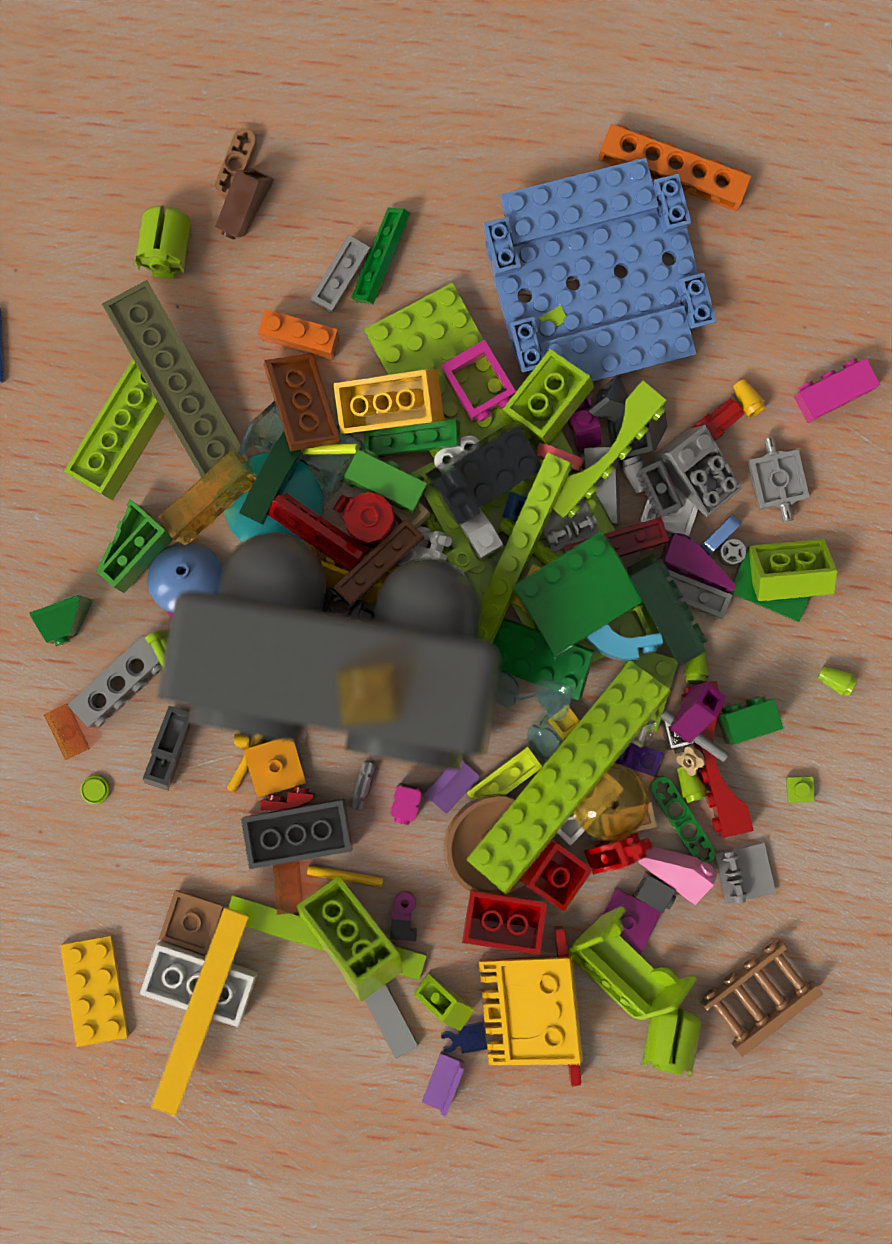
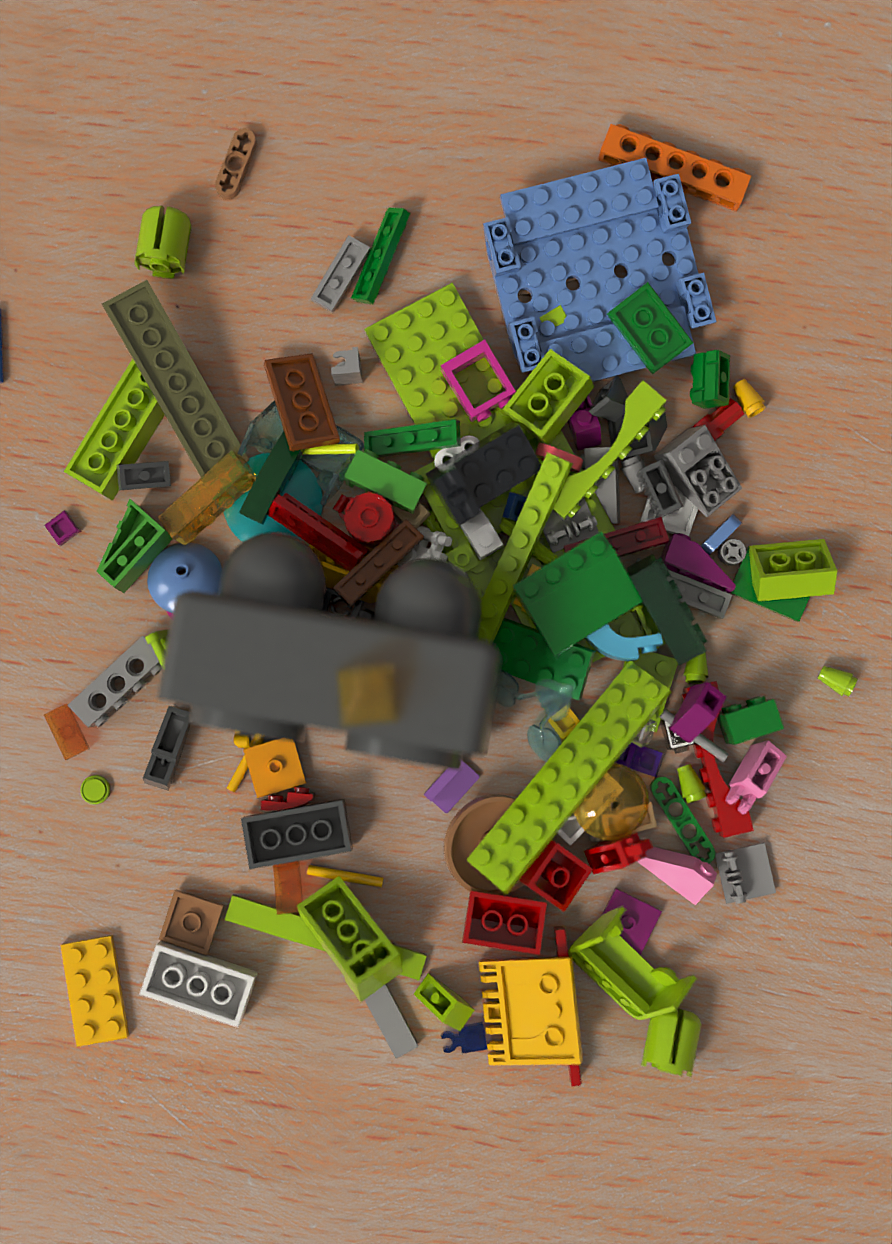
(61, 619): green slope -> none
(62, 528): none -> magenta tile
(143, 475): none -> dark grey plate
(200, 1011): yellow tile -> none
(243, 202): reddish brown slope -> none
(298, 334): orange brick -> none
(348, 371): none -> light grey hinge
(362, 785): light grey axle -> none
(389, 401): yellow brick -> none
(401, 919): leg -> none
(405, 803): dark pink brick -> none
(444, 1082): medium lavender panel -> none
(507, 776): neon yellow plate -> none
(650, 328): none -> green tile
(655, 893): dark grey brick -> none
(696, 758): tan plate -> none
(710, 379): none -> green brick
(755, 774): none -> bright pink hinge
(764, 1023): medium nougat fence -> none
(778, 479): light grey plate -> none
(800, 789): lime plate -> none
(836, 389): dark pink brick -> none

